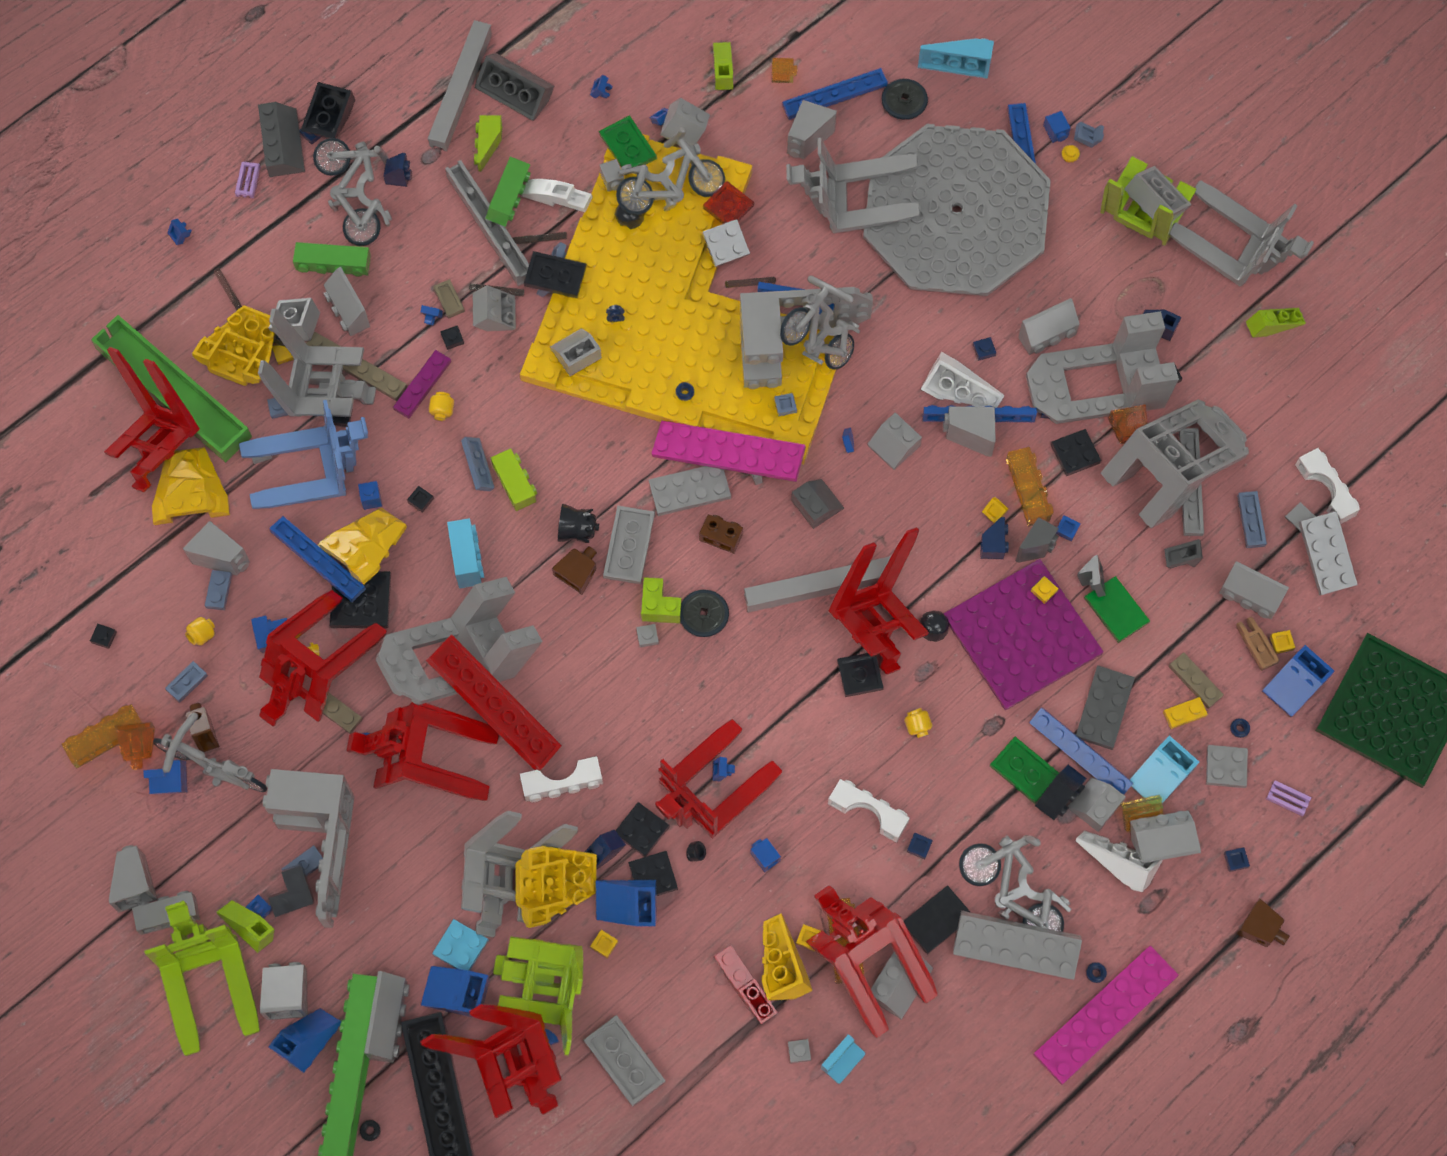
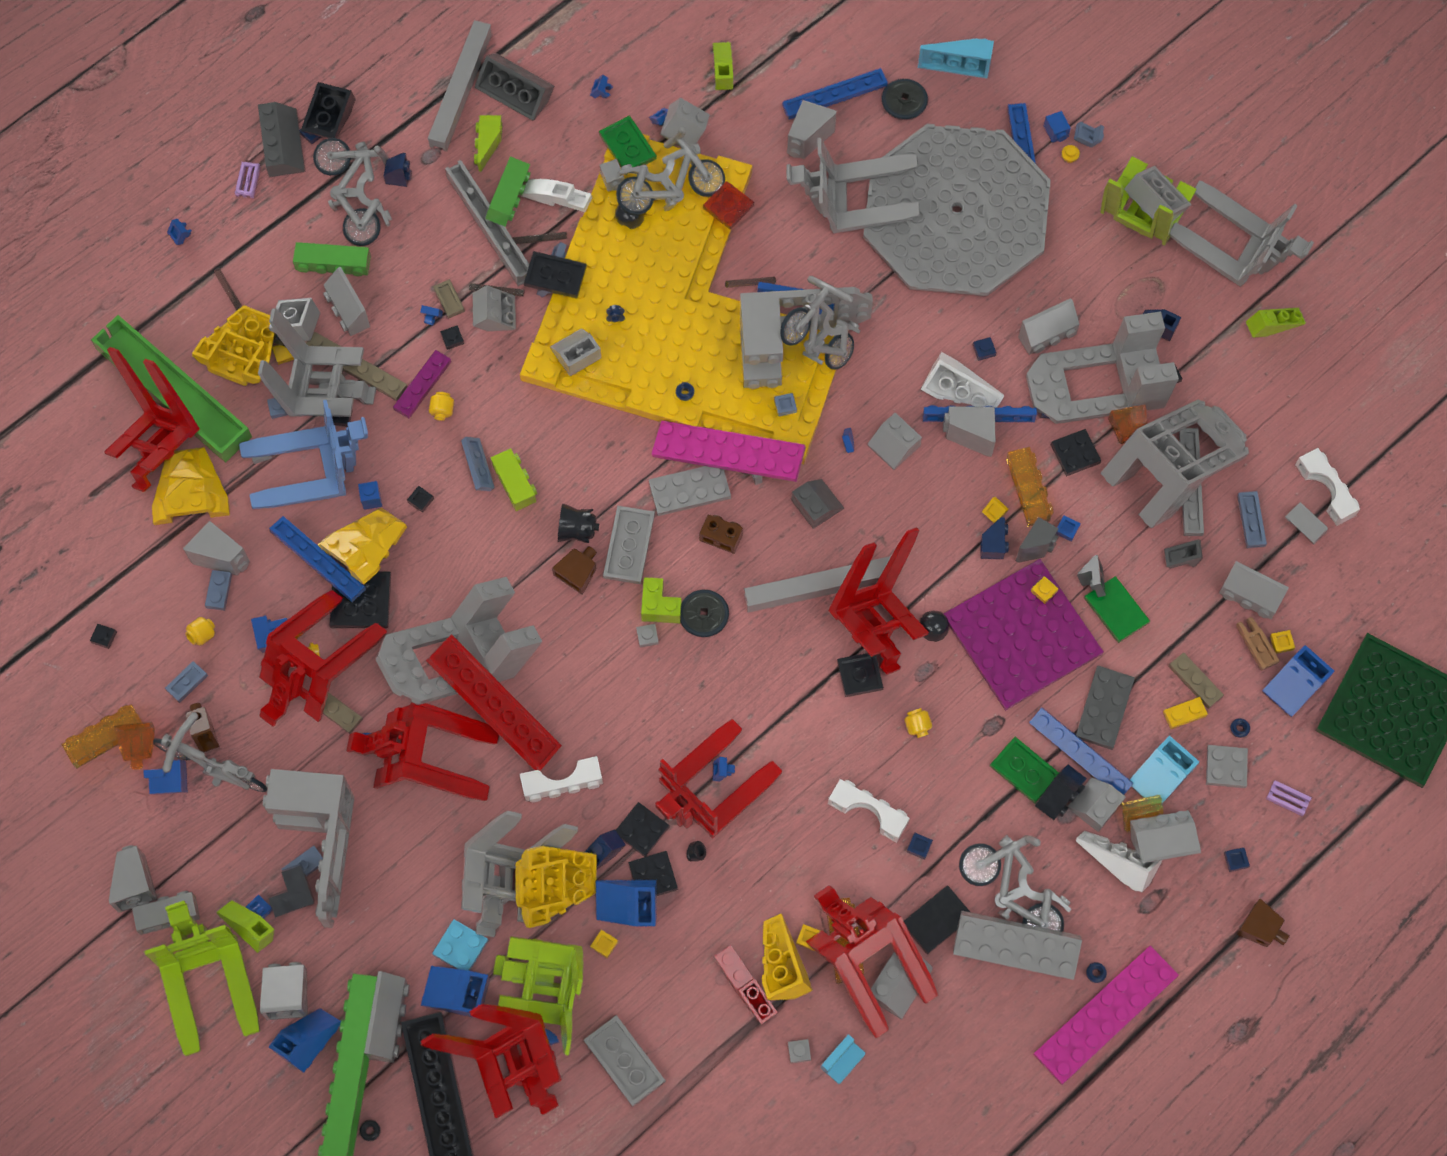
(465, 553): medium azure brick -> none
(726, 243): light grey plate -> none
(765, 854): blue brick -> none
(783, 70): clear yellow brick -> none
(1328, 553): light grey plate -> none

